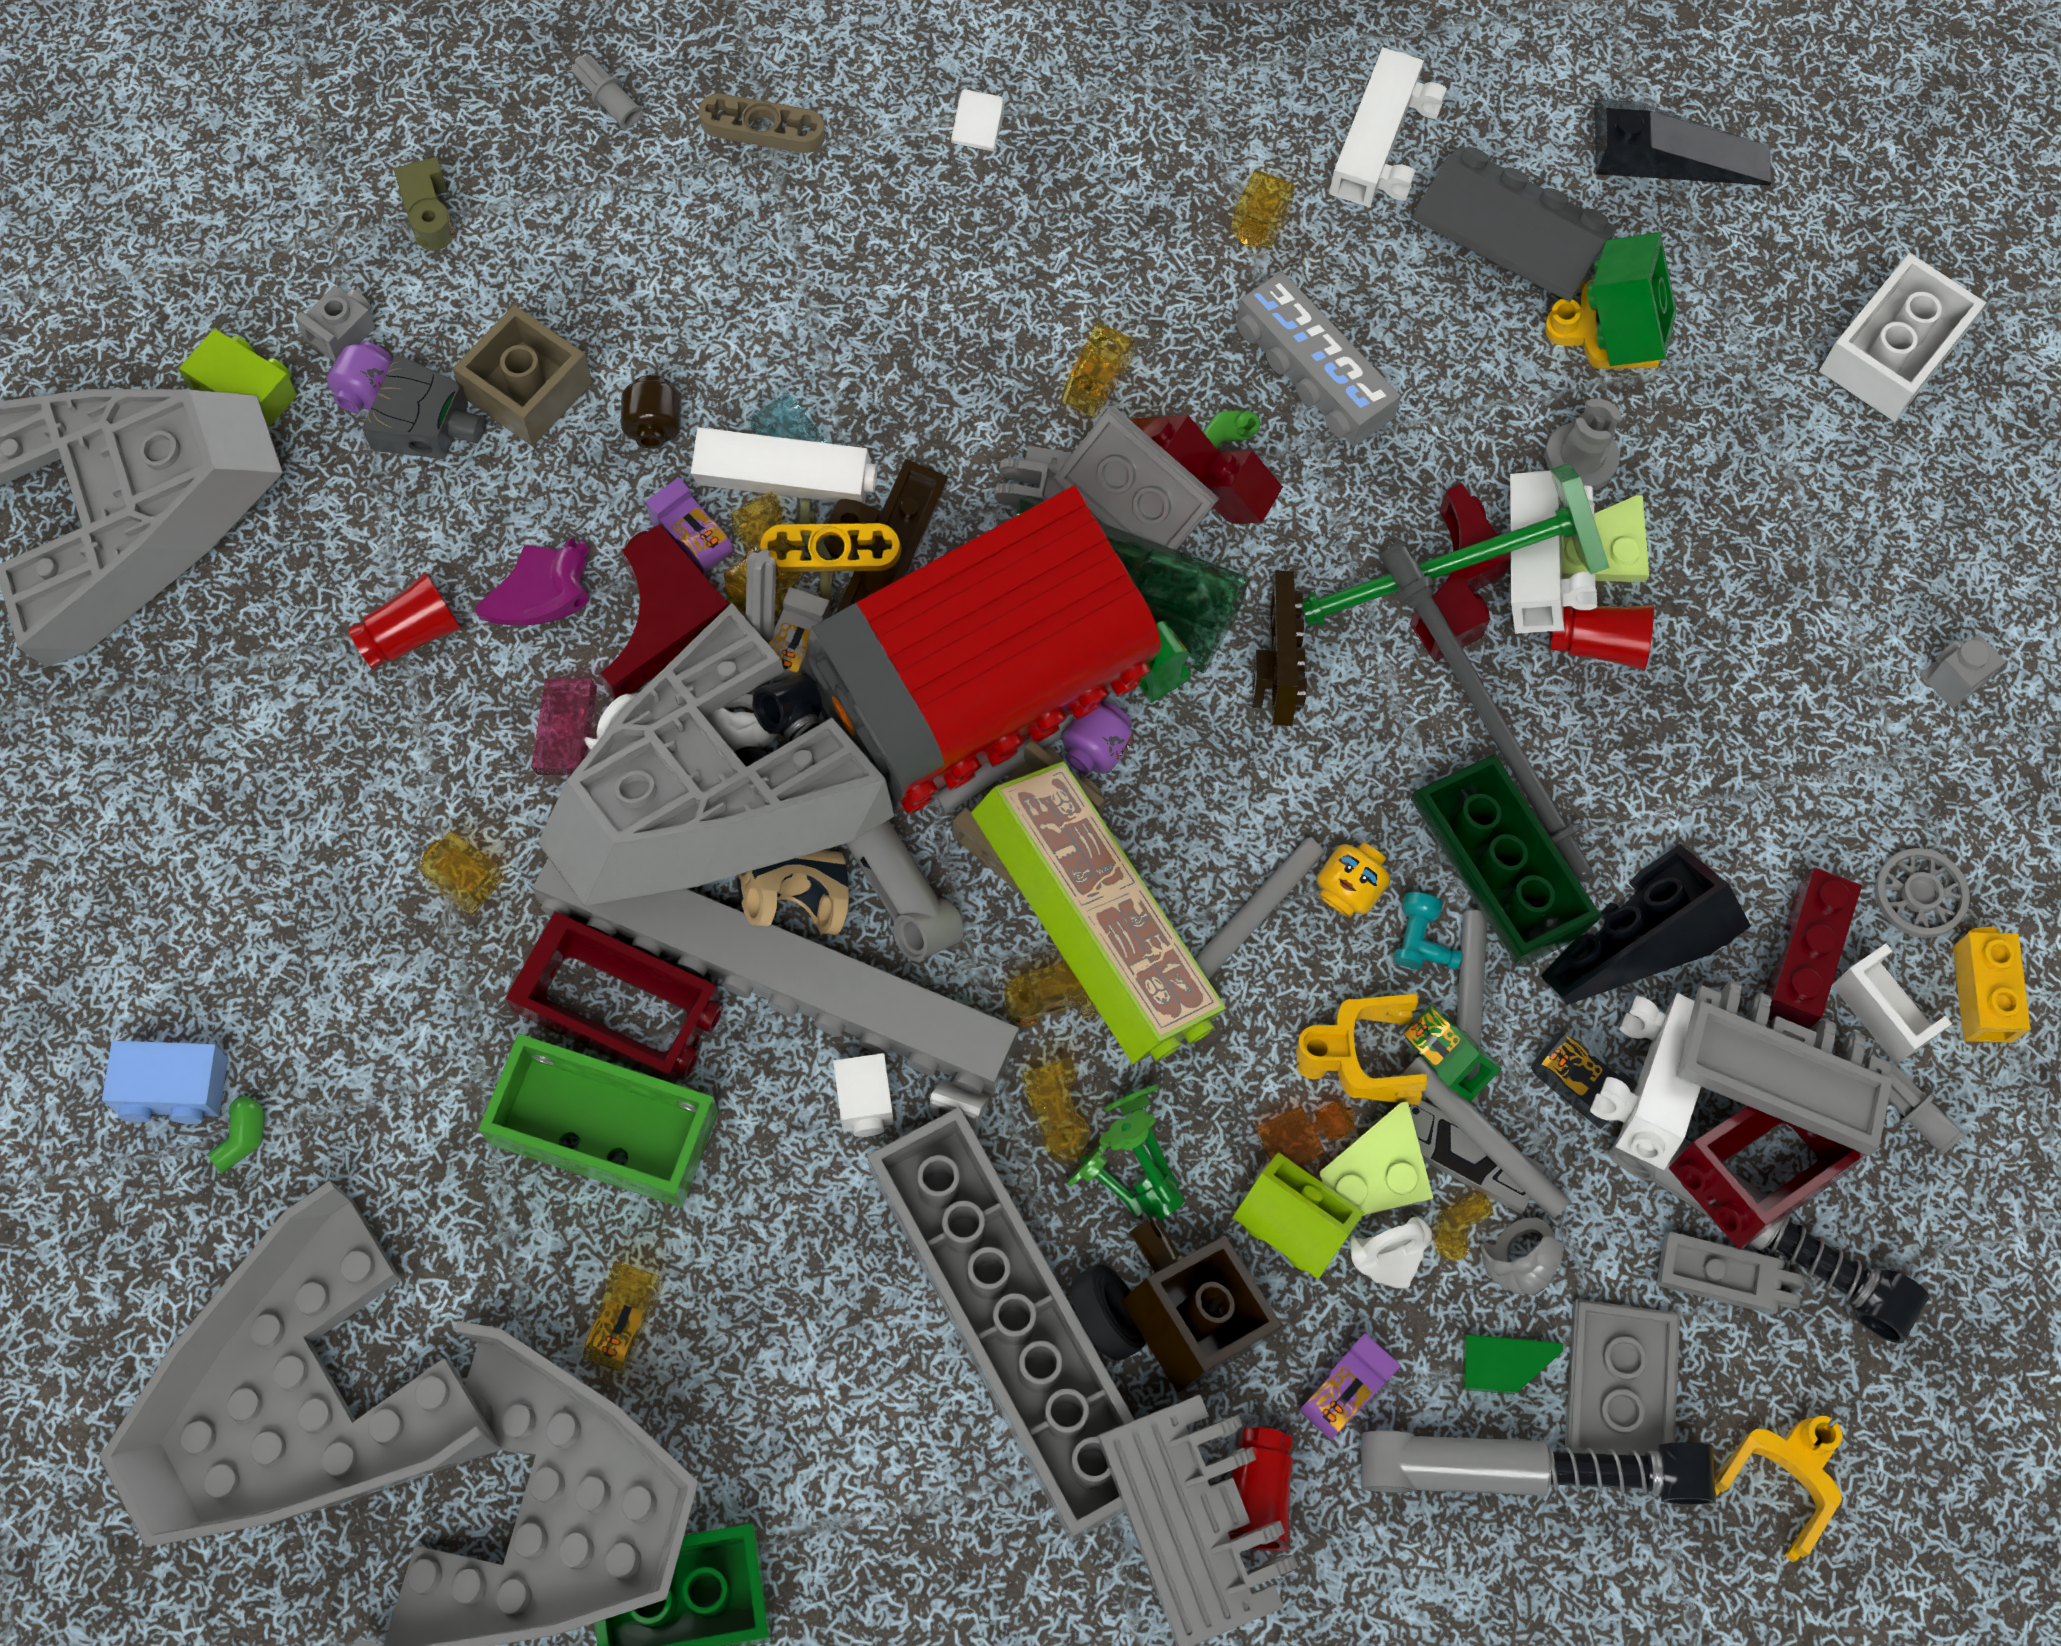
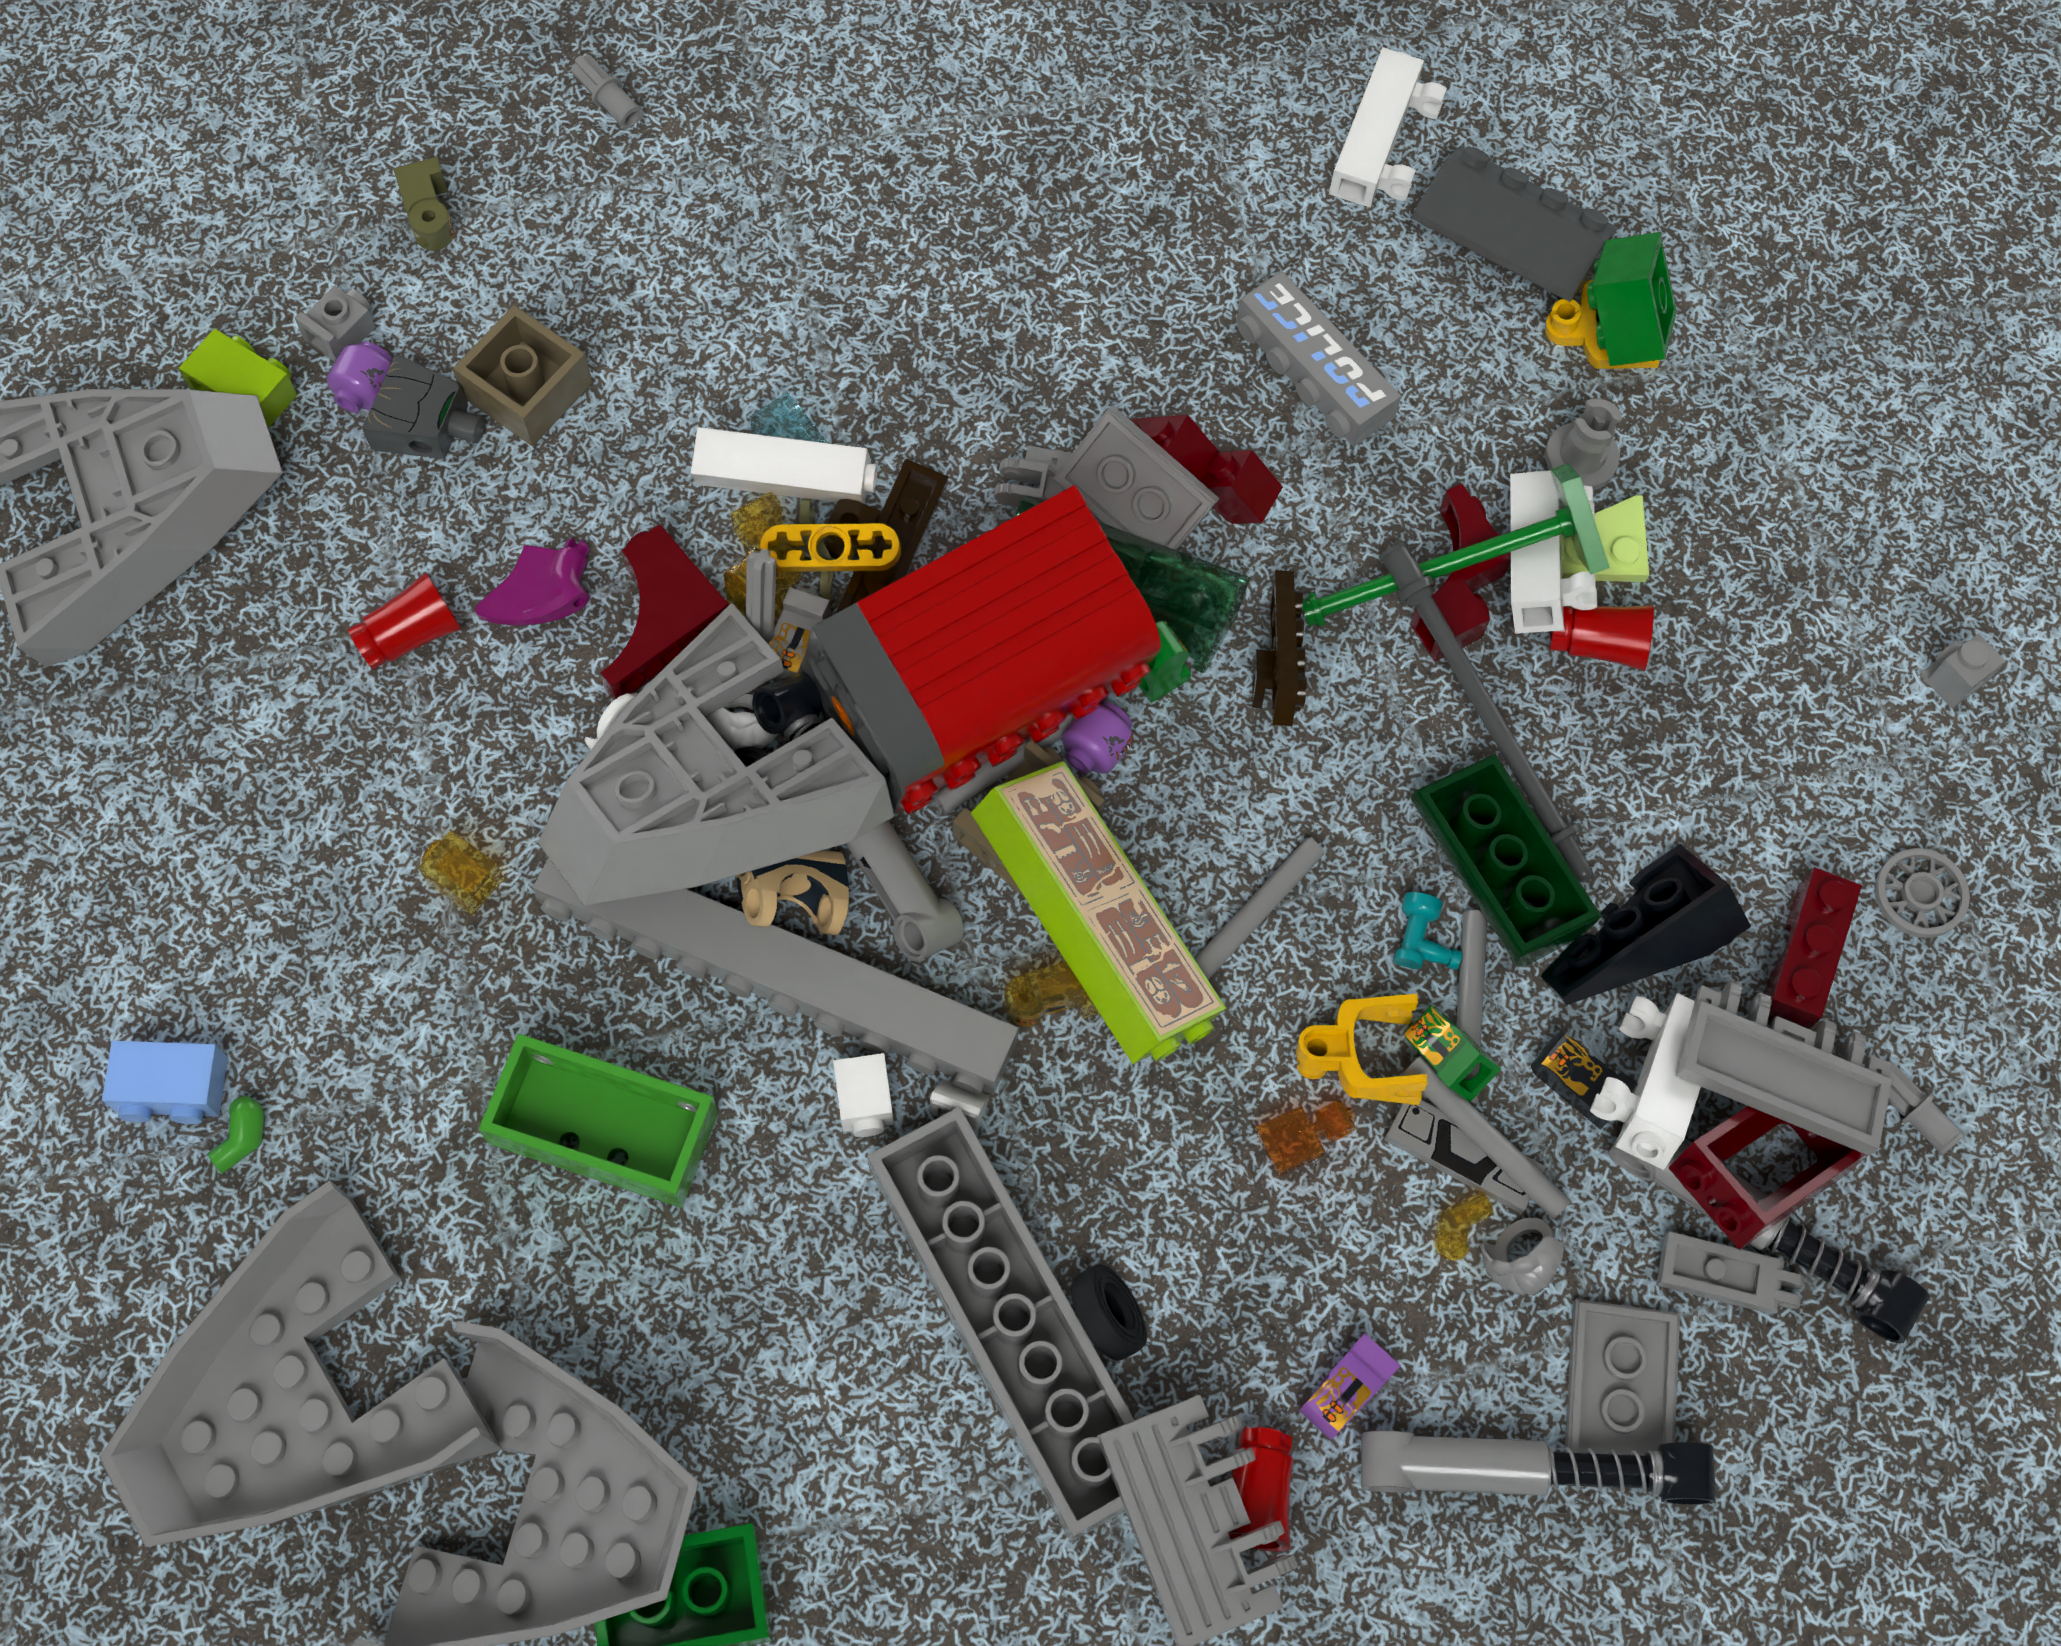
(563, 725): clear pink plate -> none
(570, 939): dark red piece -> none
(622, 1316): clear yellow leg -> none
(651, 411): dark brown head -> none
(689, 525): medium lavender leg -> none
(753, 109): dark tan beam -> none
(978, 120): white slope -> none
(1059, 1126): clear yellow leg -> none
(1098, 370): clear yellow leg -> none
(1158, 1187): plant -> none
(1196, 1306): dark brown brick -> none
(1232, 426): bright green arm -> none
(1262, 209): clear yellow brick -> none
(1297, 1215): lime brick -> none
(1353, 879): yellow head -> none
(1382, 1166): yellowish green wing -> none
(1392, 1255): white piece -> none
(1504, 1363): green tile -> none
(1654, 143): black wedge -> none
(1804, 1462): yellow piece -> none
(1886, 1007): white panel -> none
(1902, 337): white brick -> none
(1991, 986): yellow brick -> none

